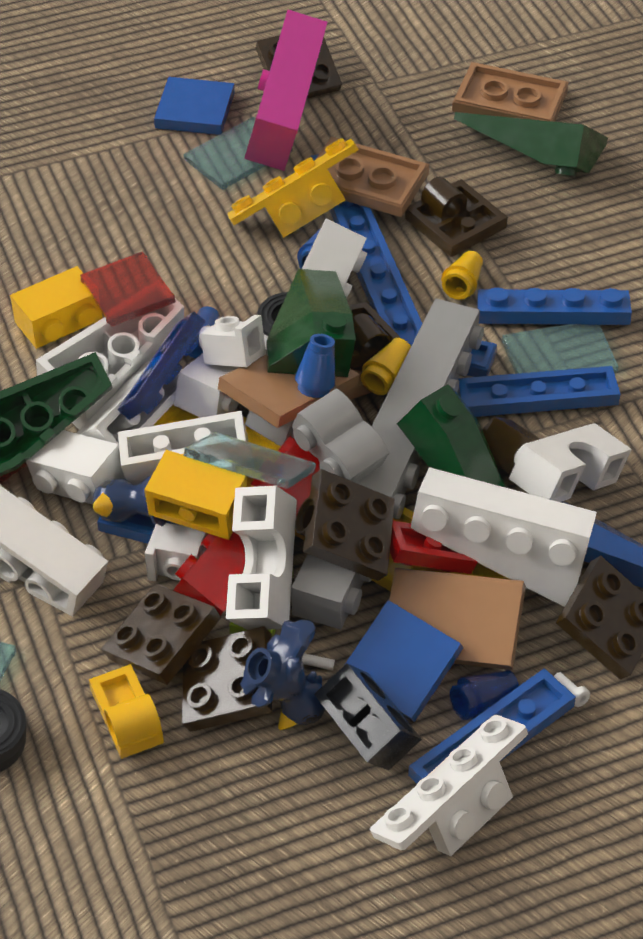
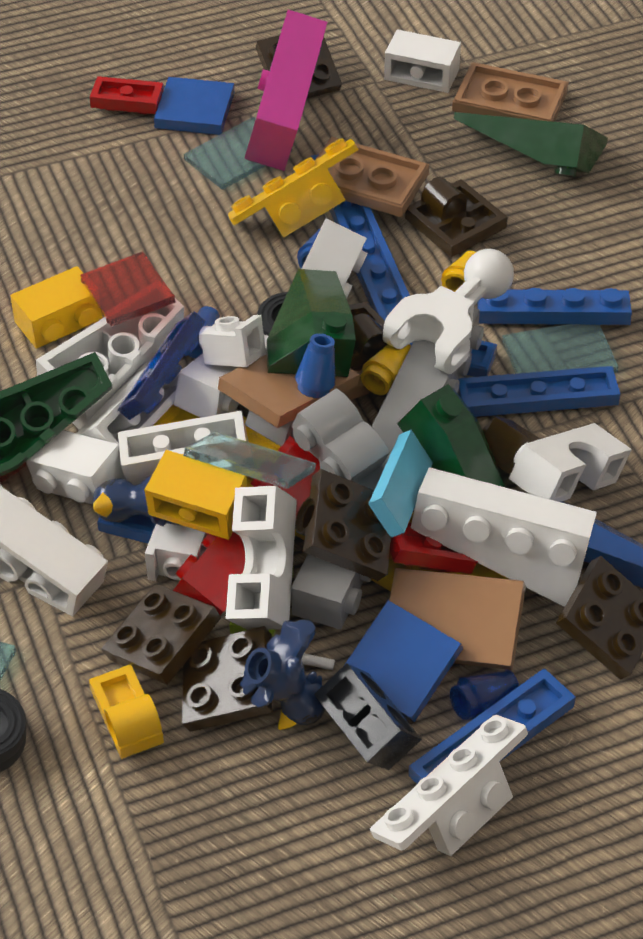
(126, 95): none -> red plate
(399, 484): none -> medium azure tile
(422, 61): none -> white brick
(448, 315): none -> white piece
(582, 693): white piece -> none

